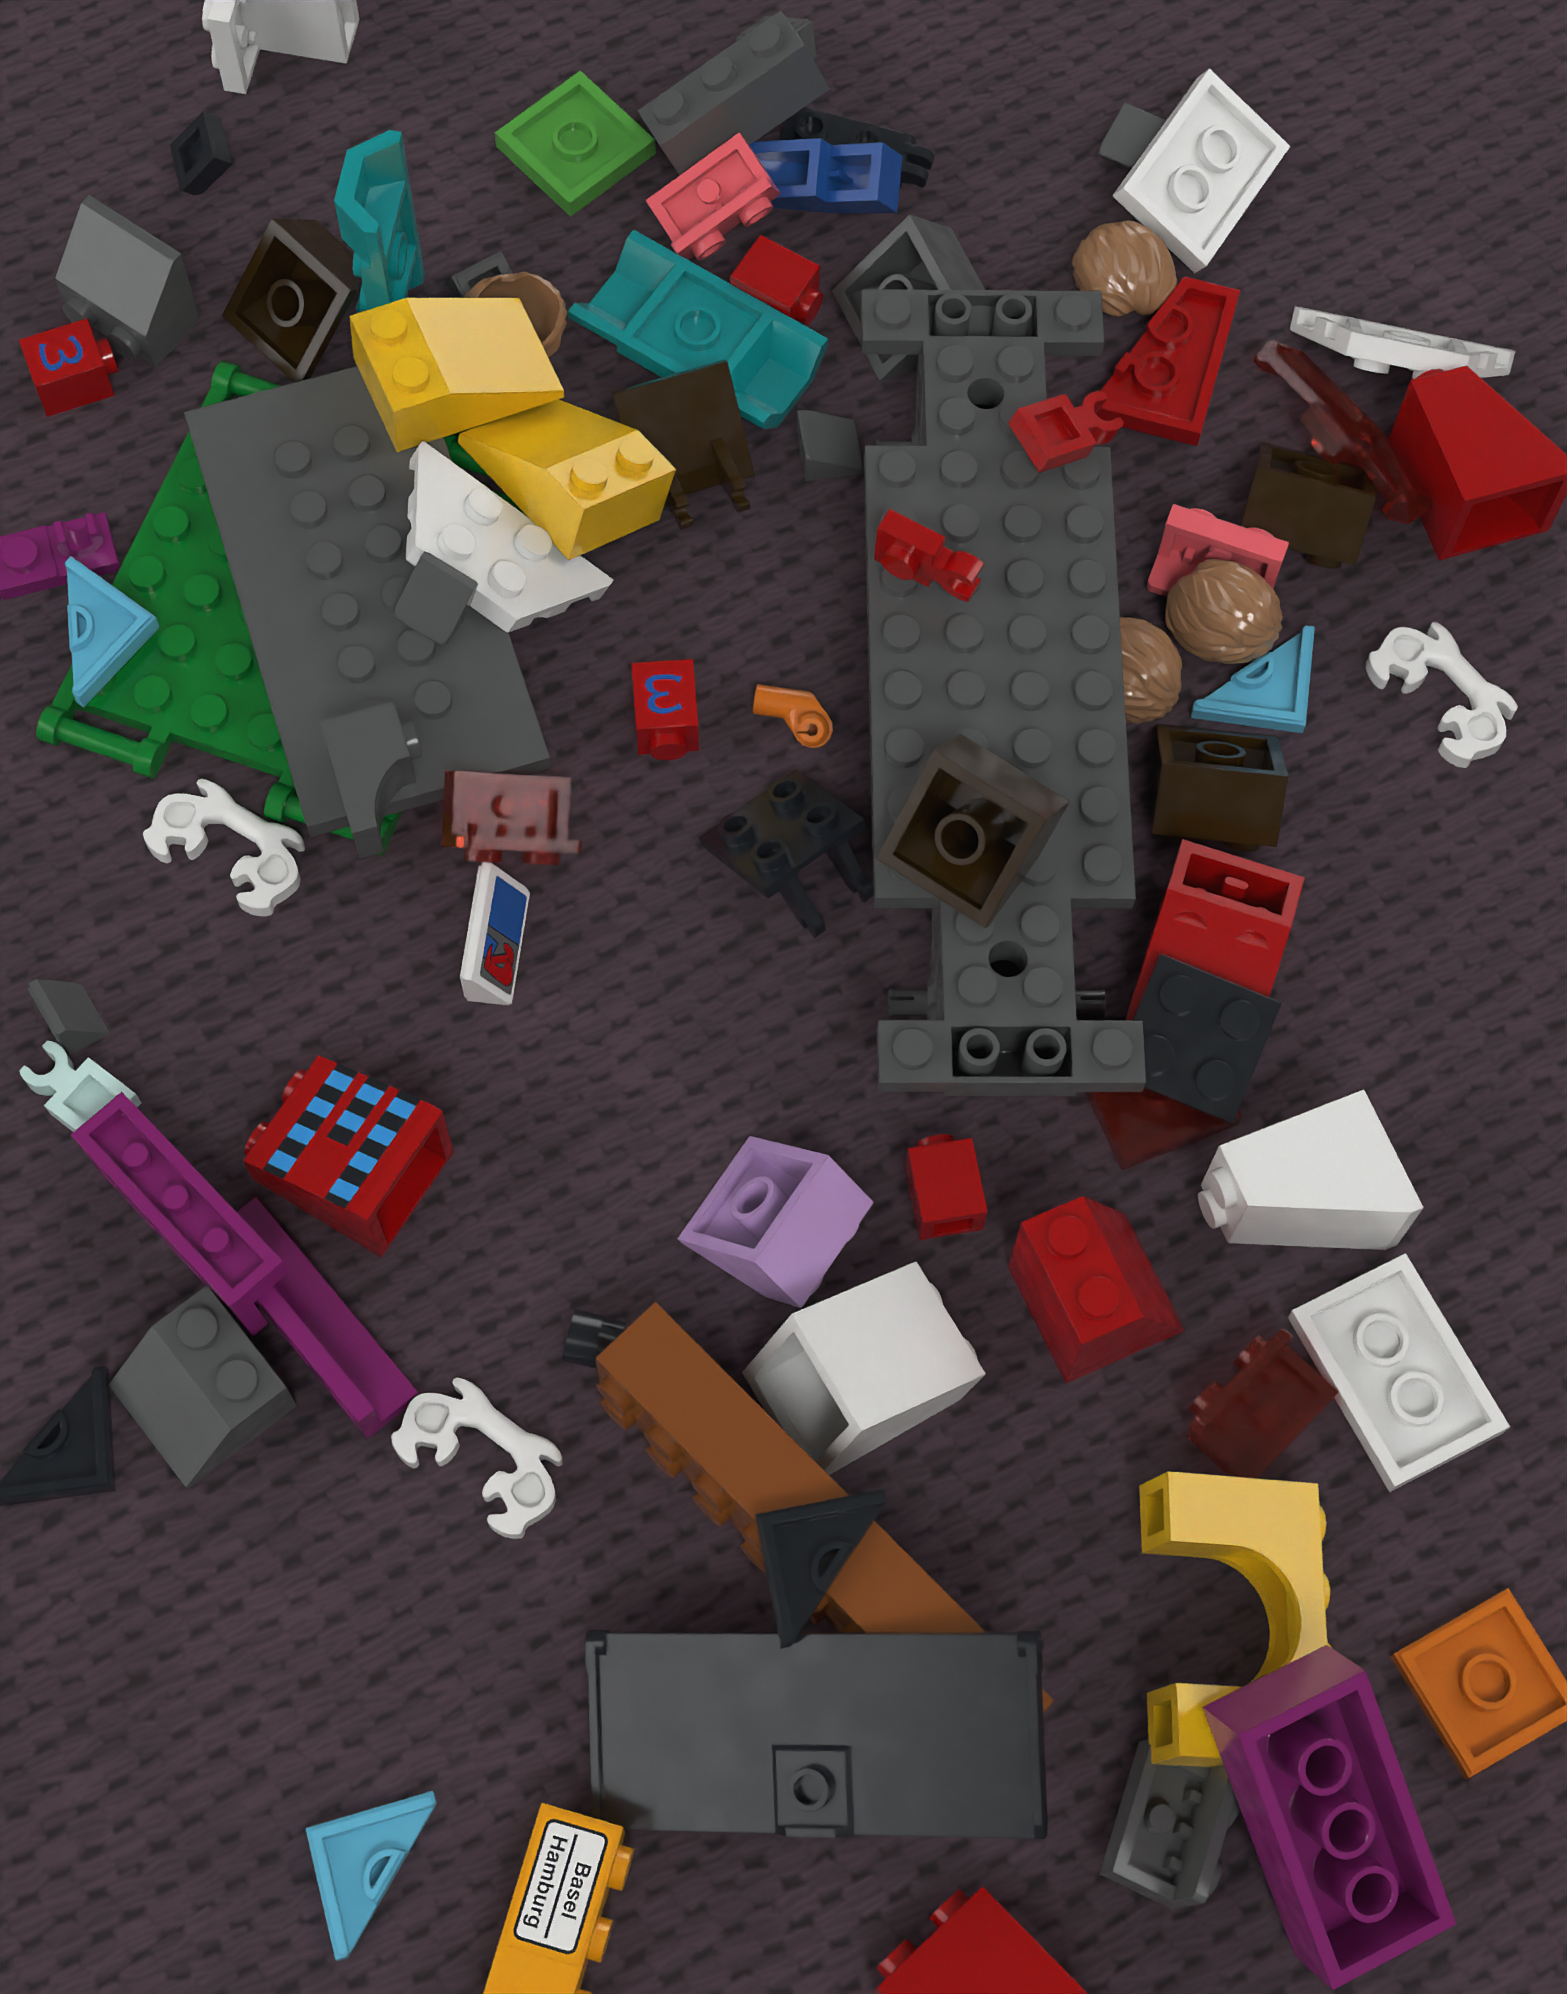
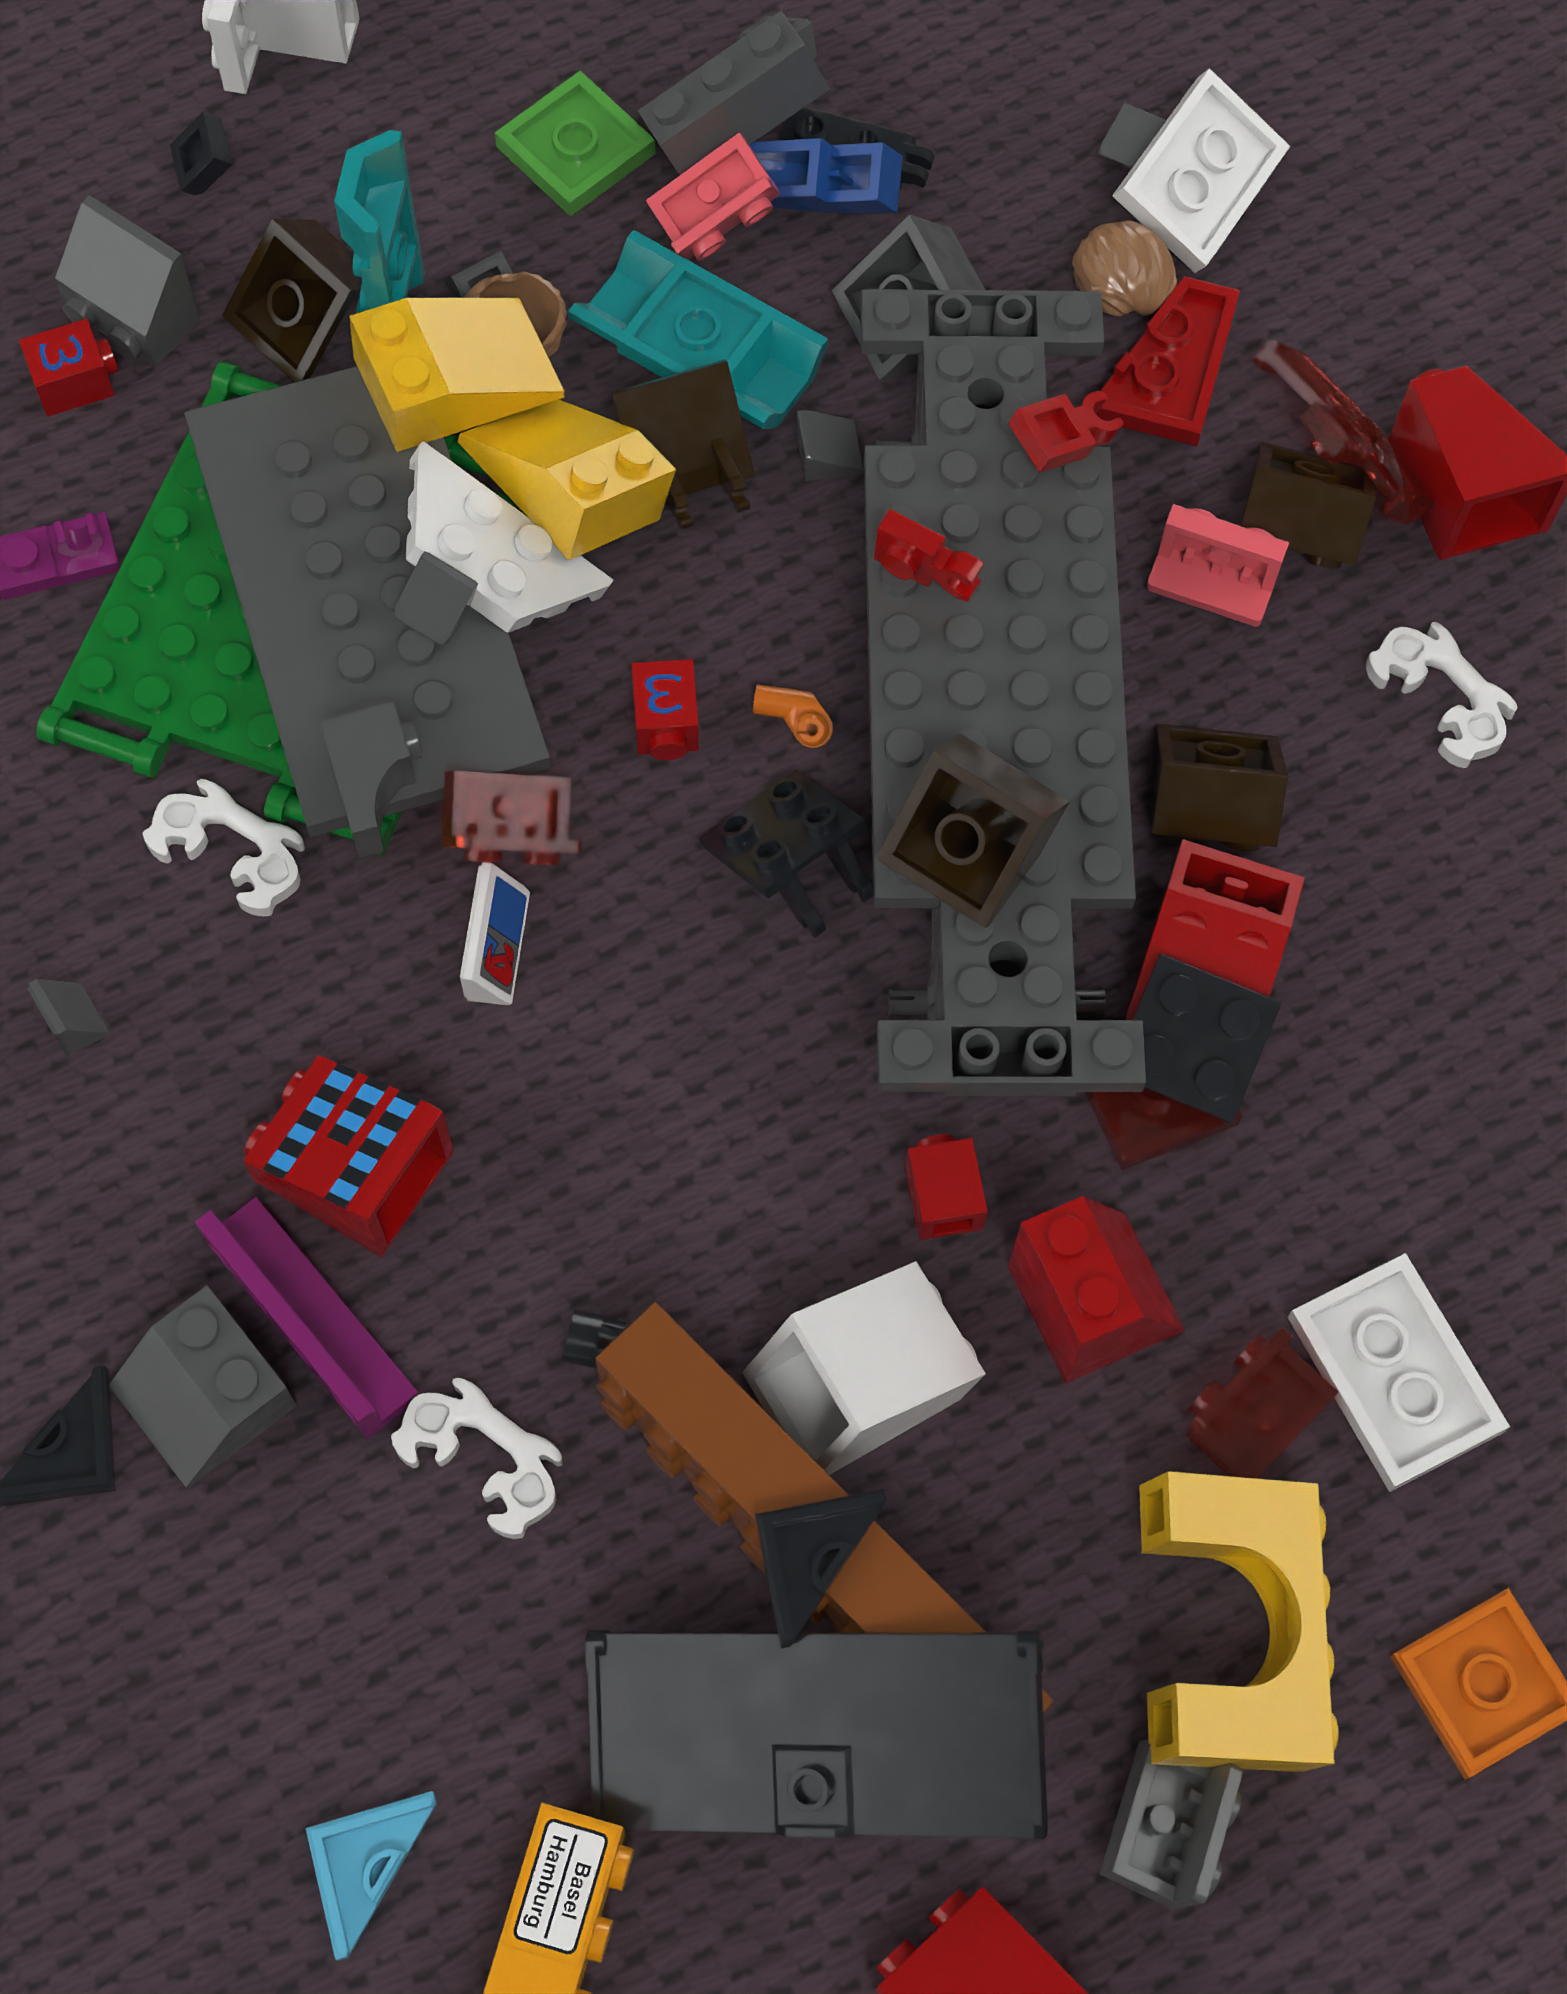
(75, 1093): light aqua plate -> none
(103, 630): medium azure tile -> none
(182, 1208): magenta fence -> none
(777, 1219): lavender slope -> none
(780, 280): red brick -> none
(1149, 671): medium nougat hair -> none
(1224, 612): medium nougat hair -> none
(1267, 691): medium azure tile -> none
(1312, 1182): white slope -> none
(1330, 1815): magenta brick -> none
(1381, 345): white wing -> none

